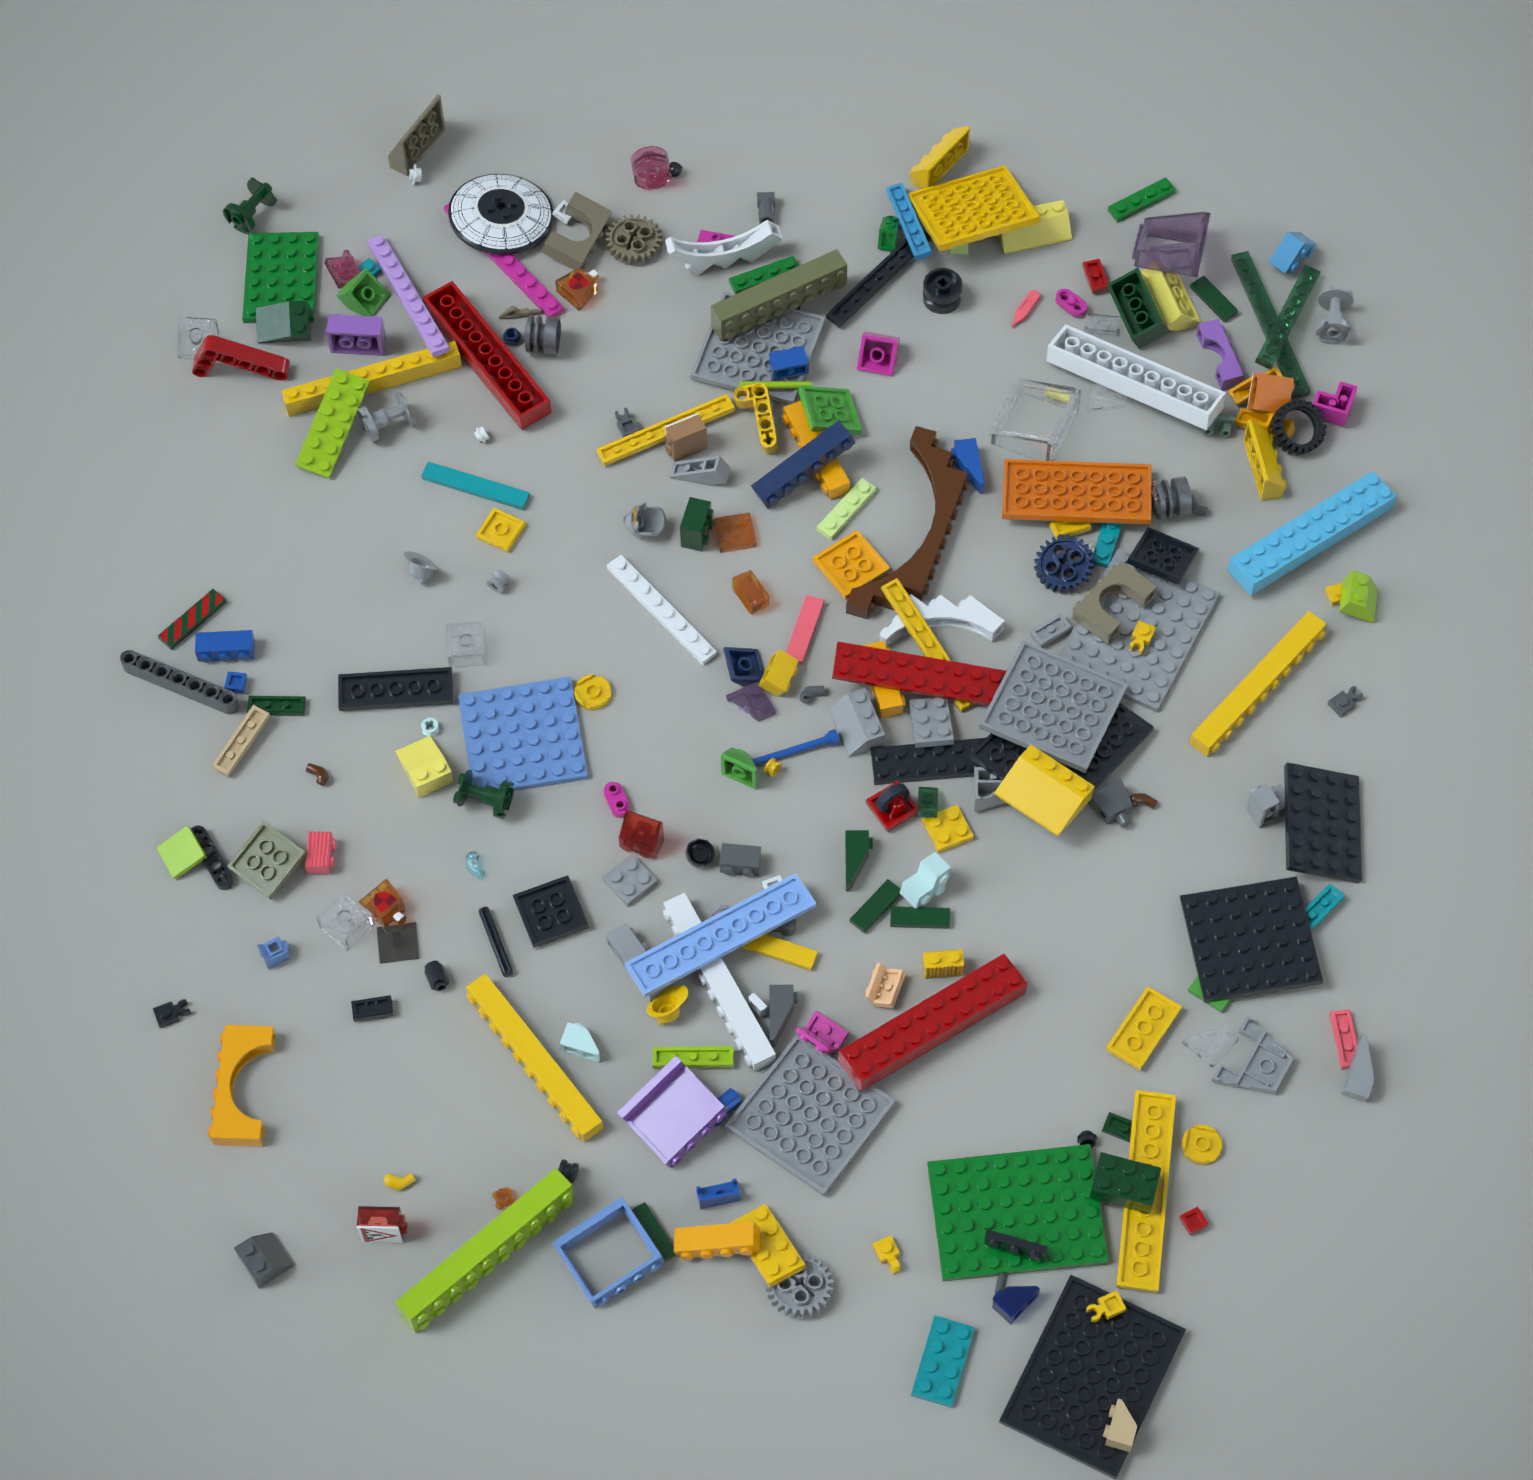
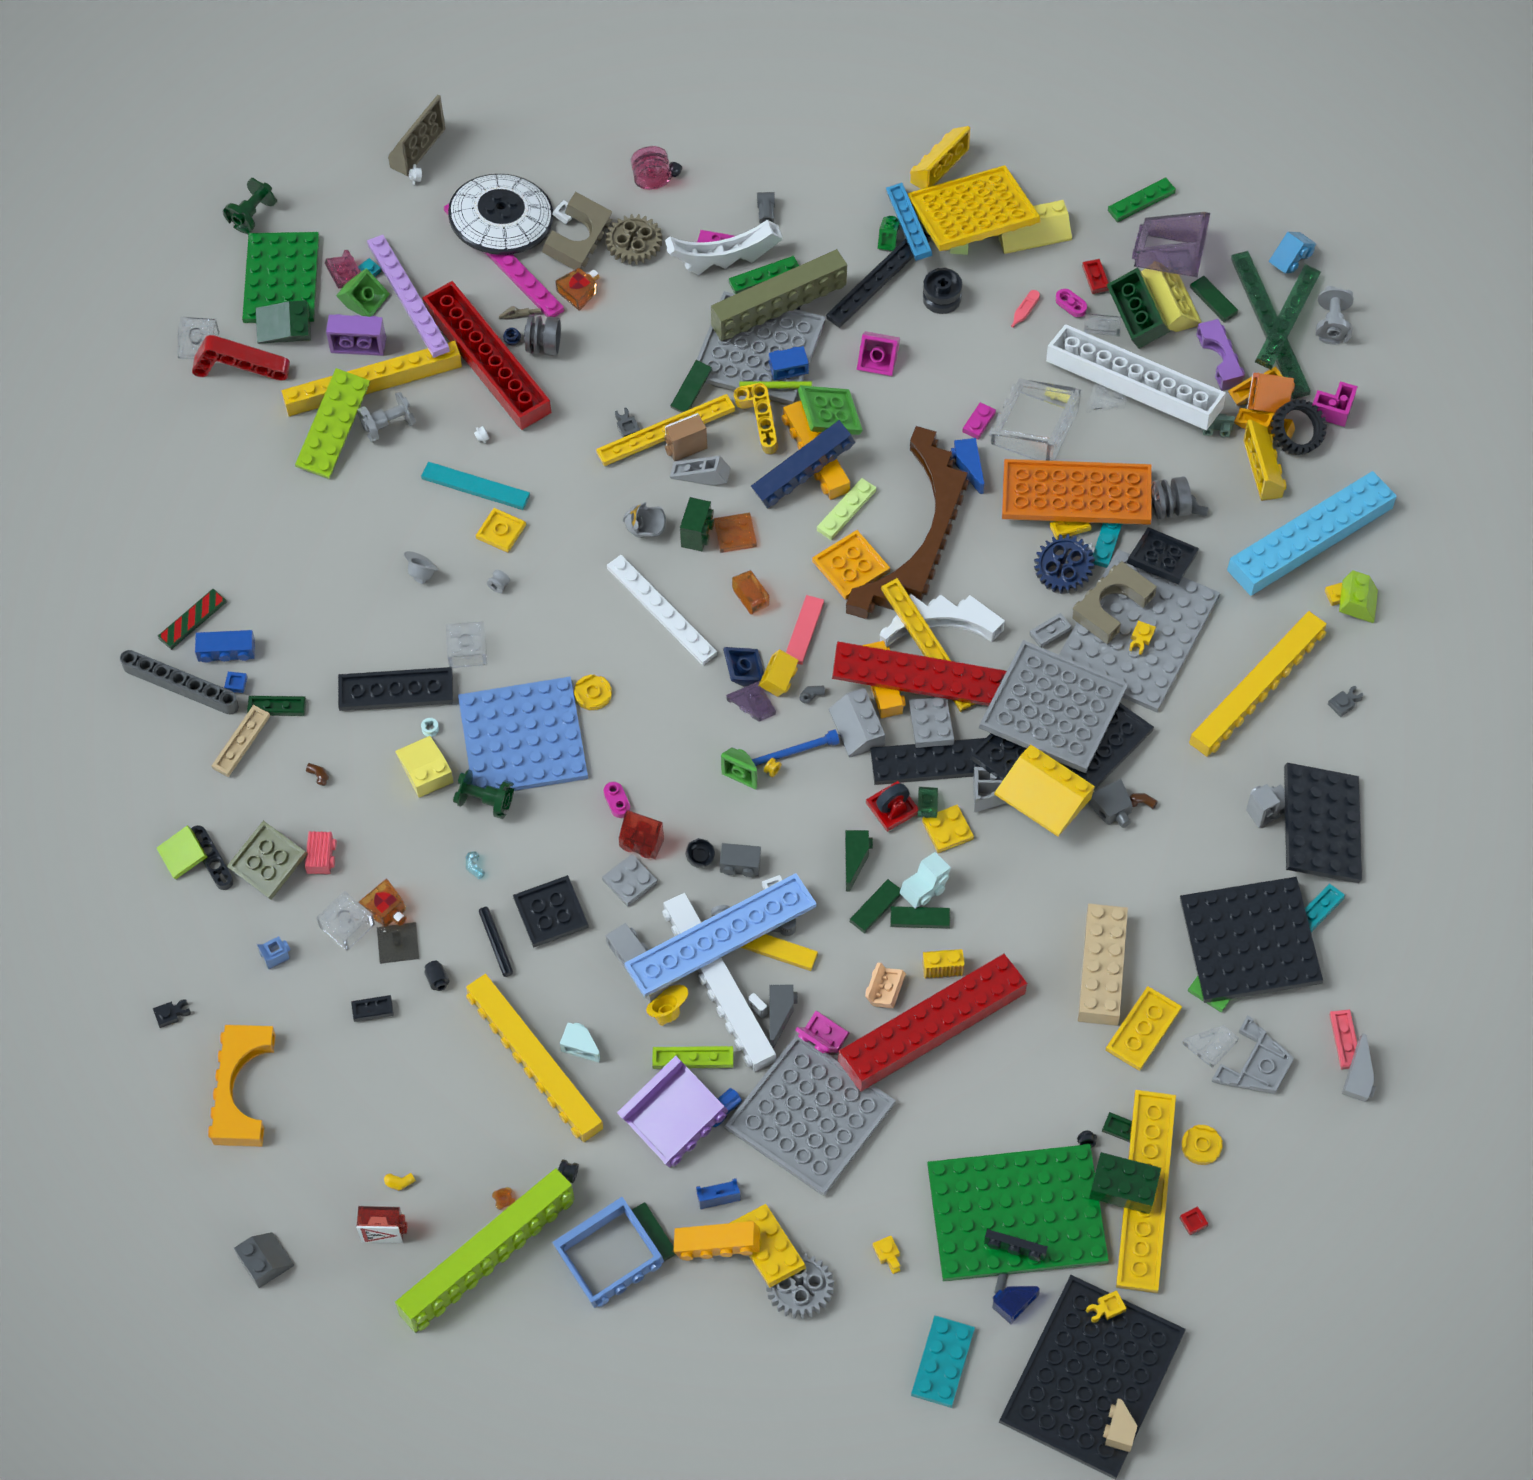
(691, 386): none -> dark green tile
(979, 420): none -> dark pink plate
(1102, 964): none -> tan brick

